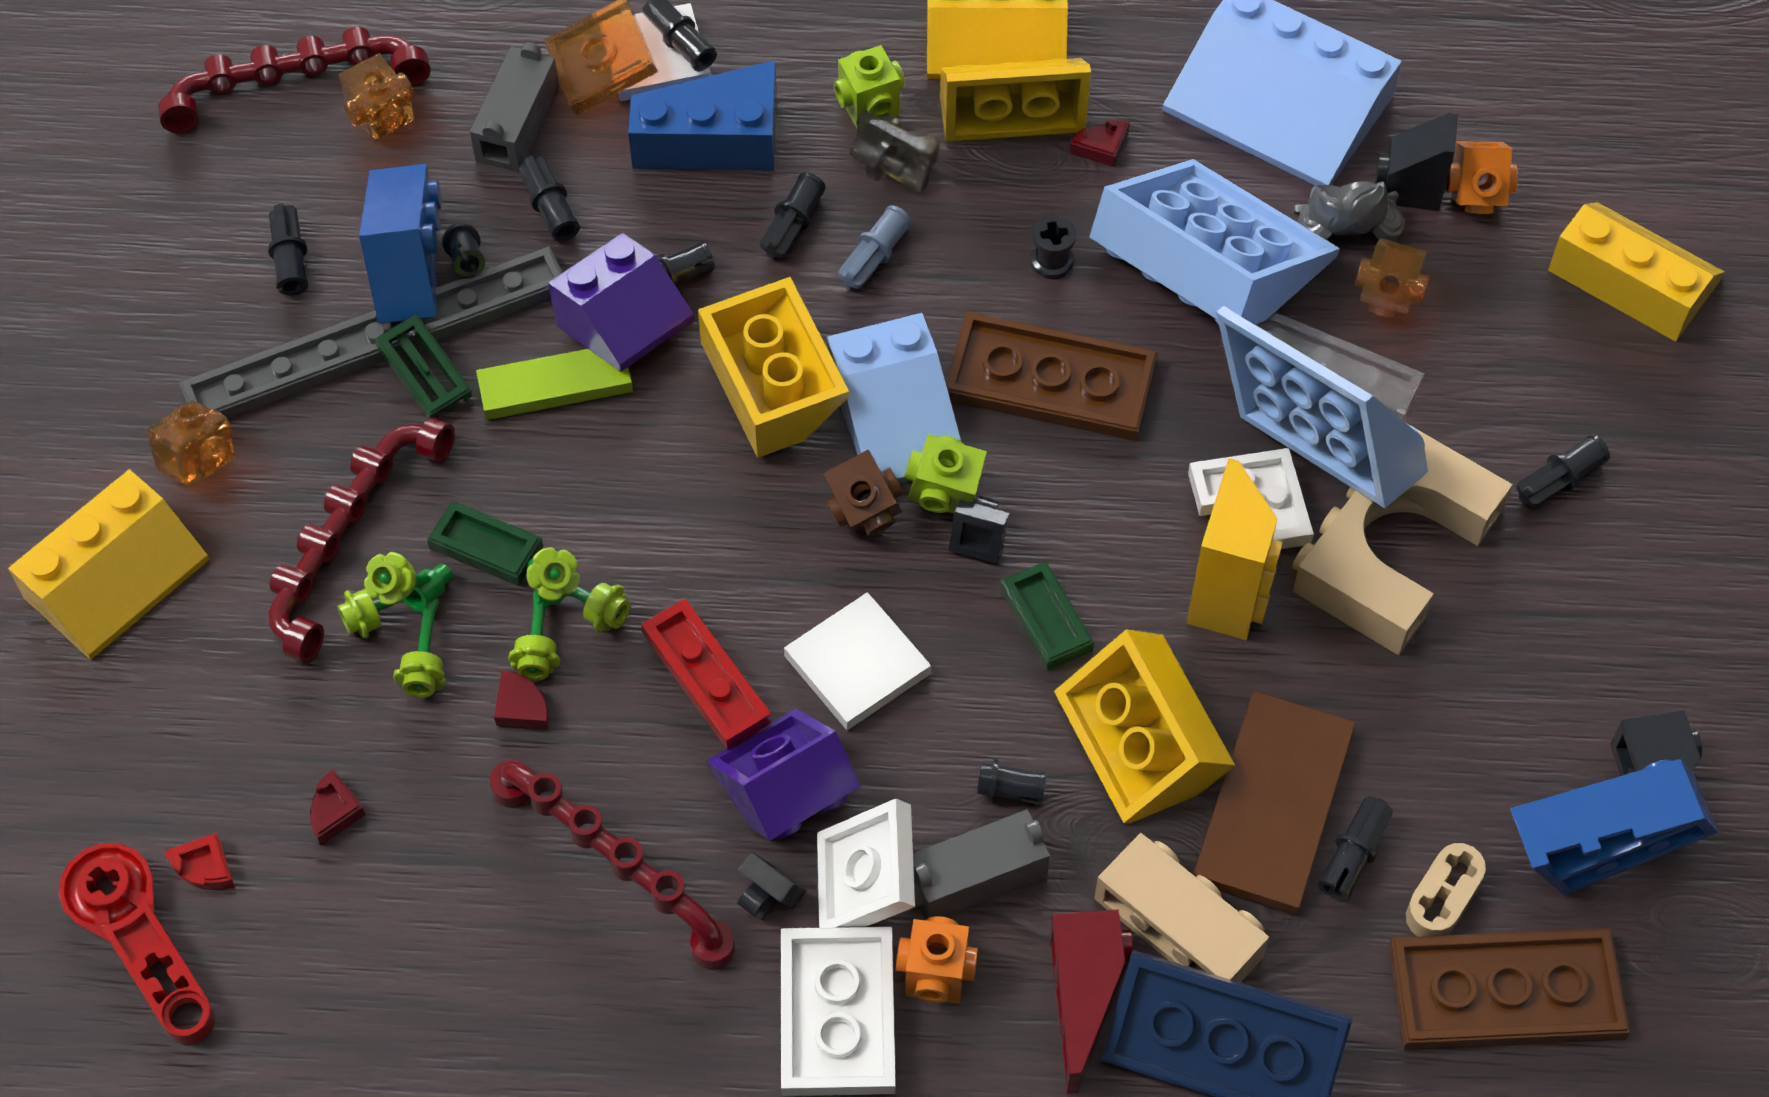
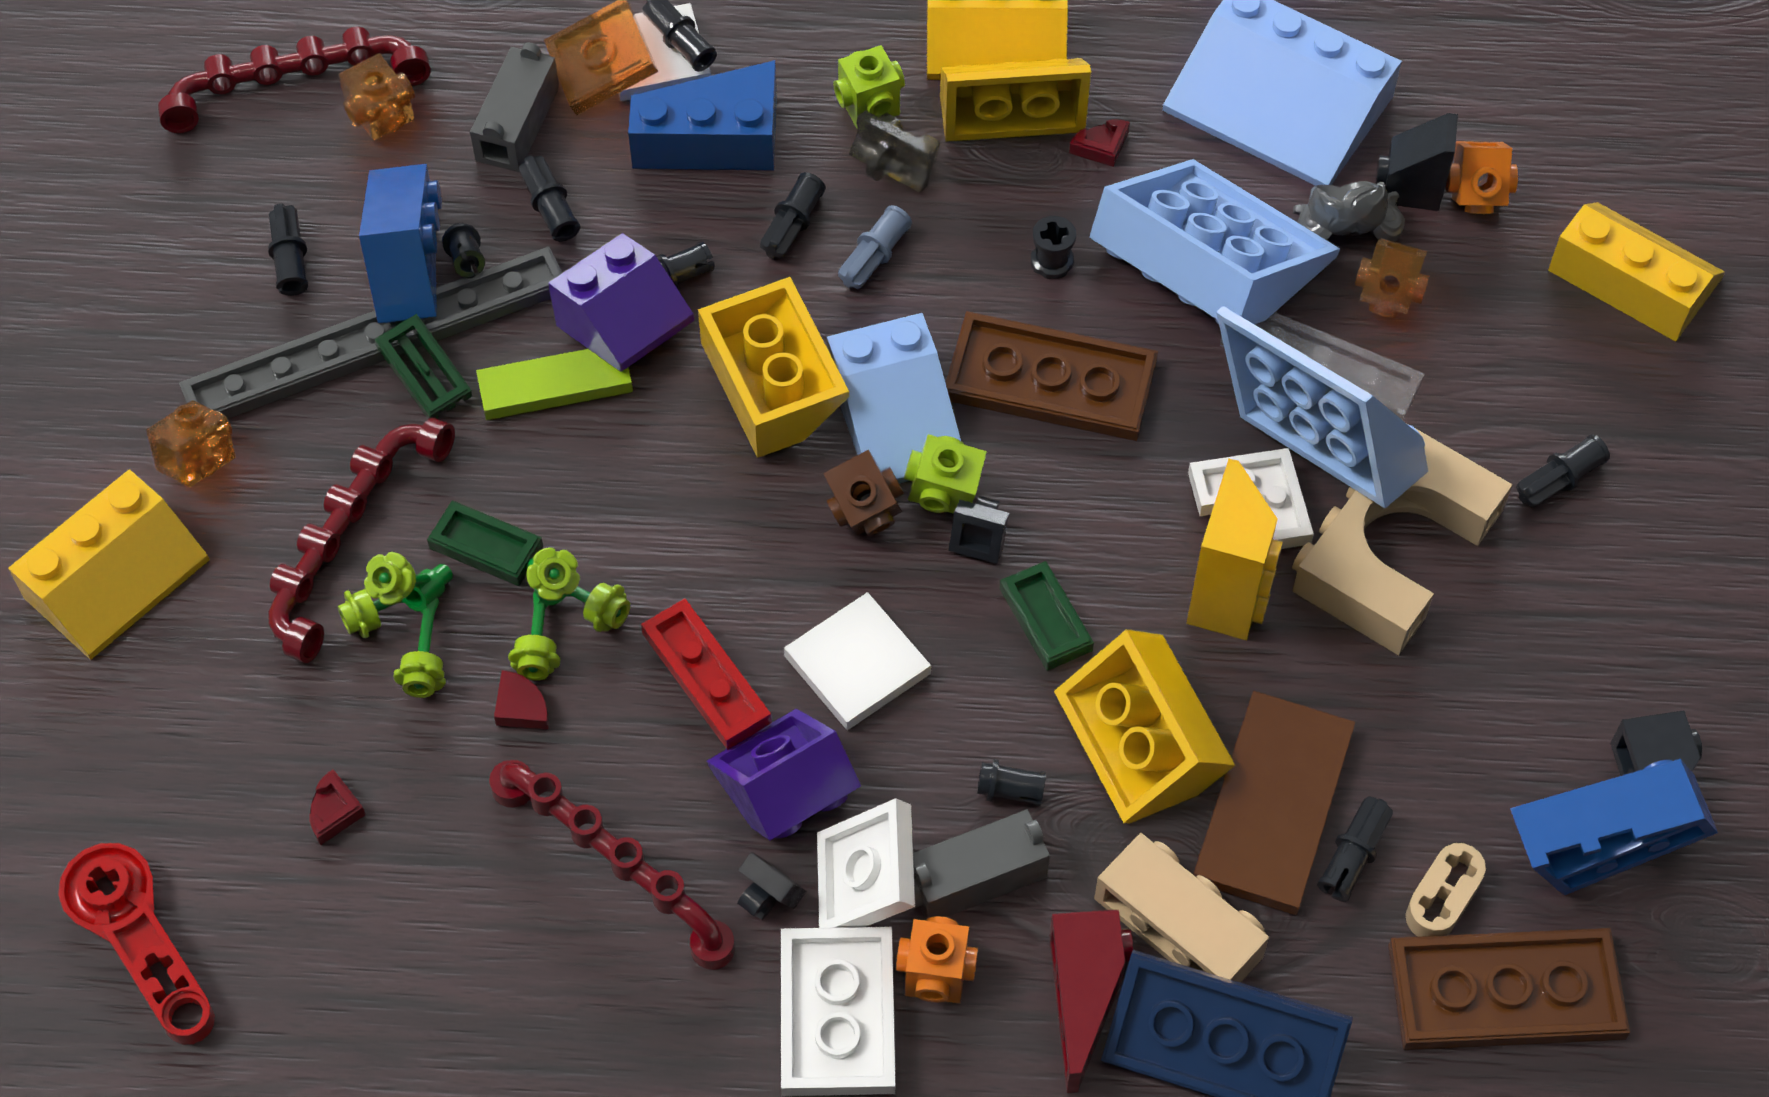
(202, 863): red tile -> none

